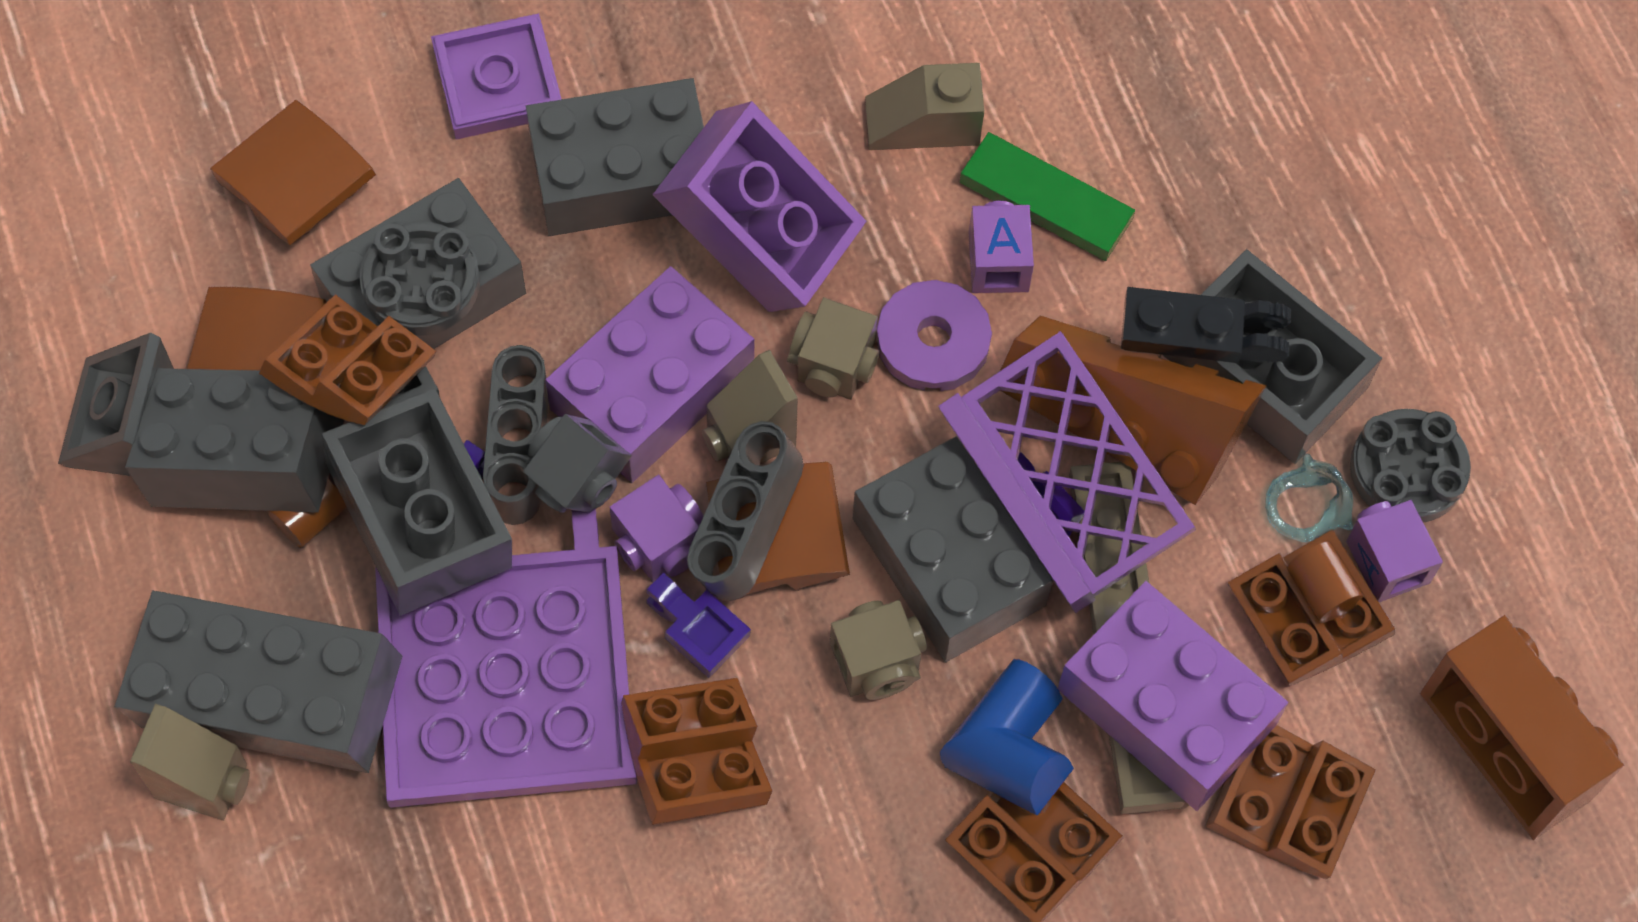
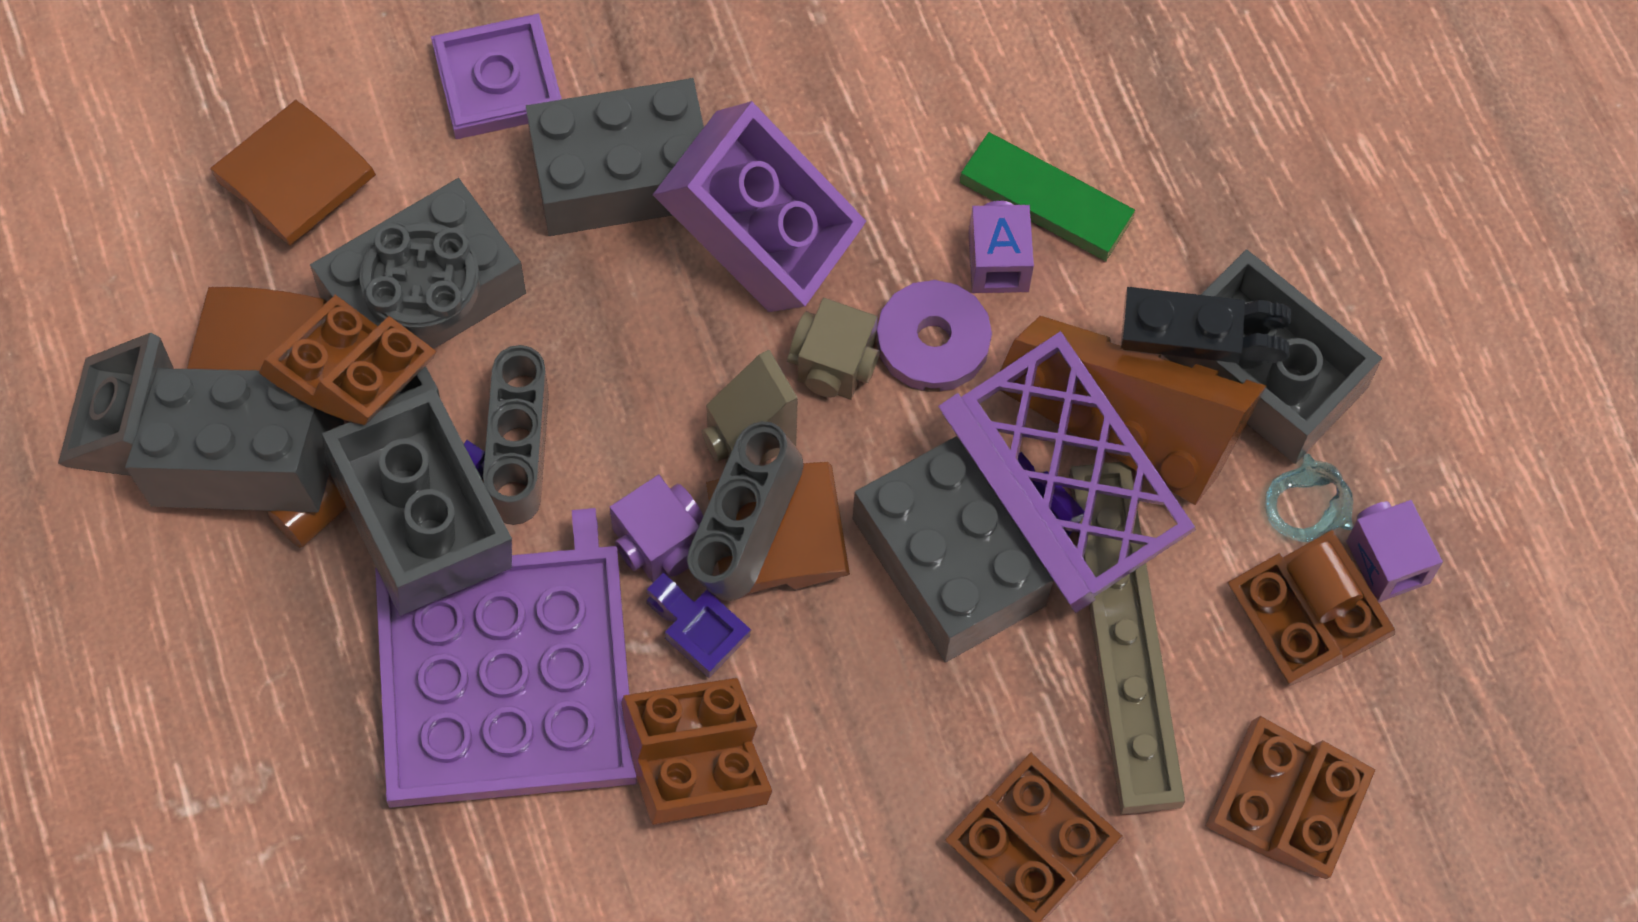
(189, 764): dark tan slope -> none
(263, 679): dark grey brick -> none
(574, 464): dark grey brick -> none
(652, 369): medium lavender brick -> none
(878, 649): dark tan brick -> none
(927, 109): dark tan slope -> none
(997, 743): blue brick -> none
(1171, 695): medium lavender brick -> none
(1411, 458): dark grey tile -> none
(1521, 726): dark orange brick -> none

